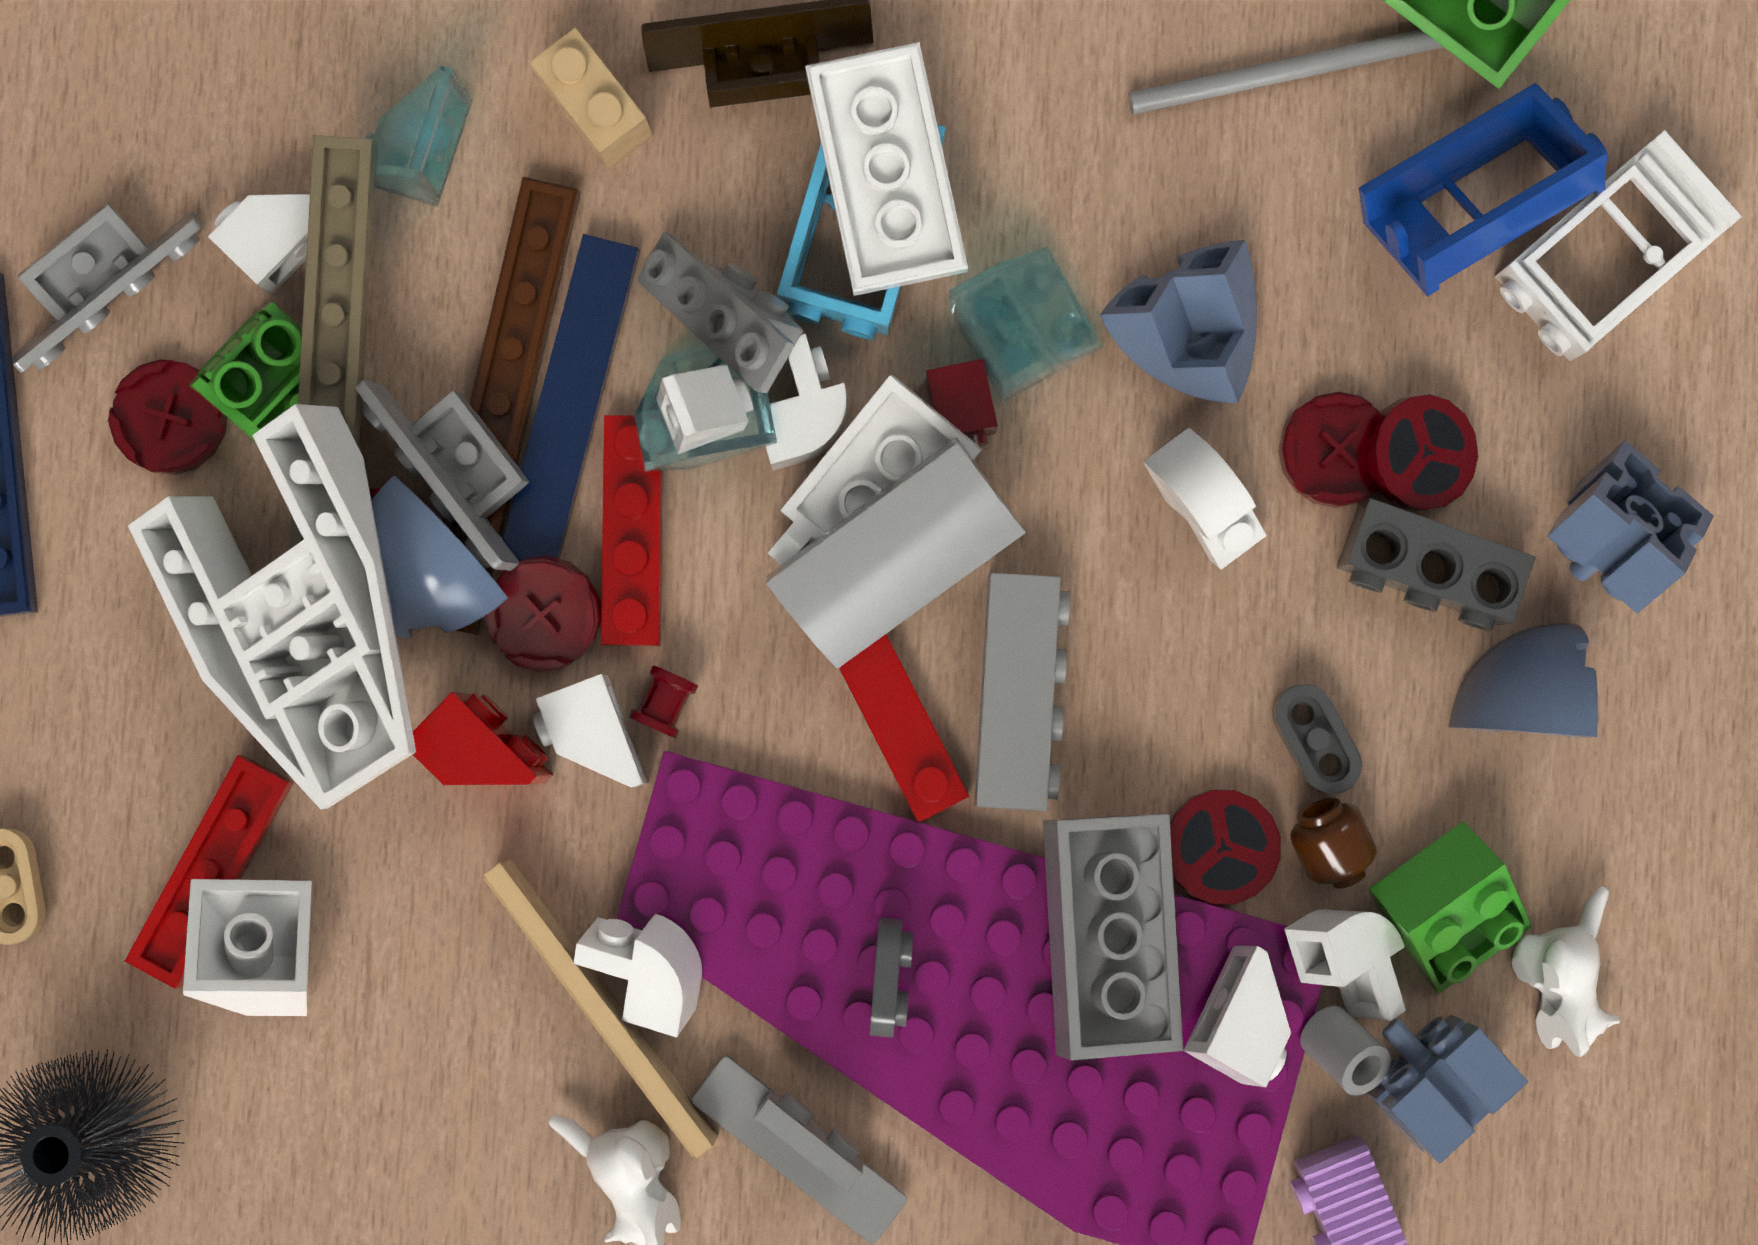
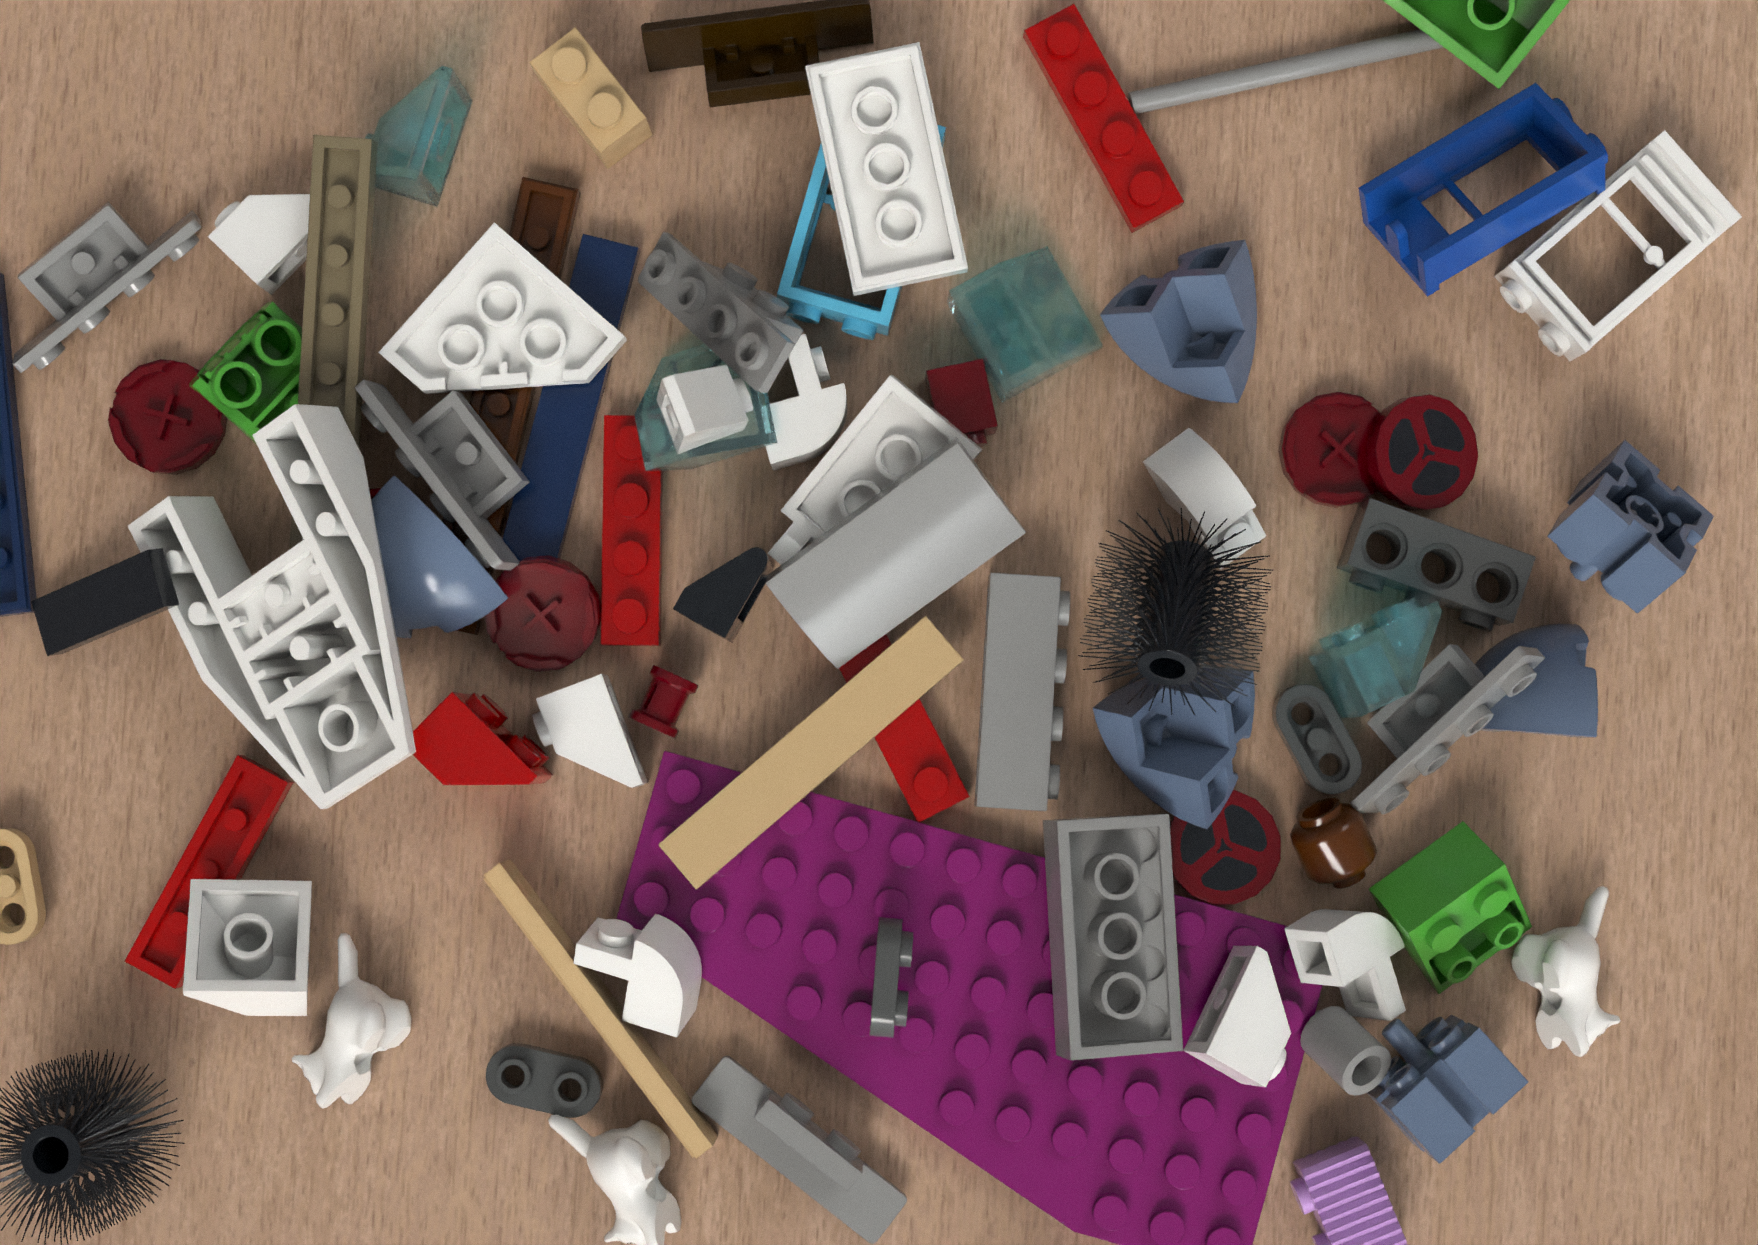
(105, 602): none -> black tile
(357, 1026): none -> white animal
(501, 326): none -> white plate
(543, 1080): none -> dark grey plate
(726, 594): none -> black tile
(810, 752): none -> tan tile
(1103, 118): none -> red plate
(1177, 612): none -> black piece
(1179, 757): none -> sand blue brick
(1376, 664): none -> clear light blue slope
(1447, 703): none -> light grey bracket

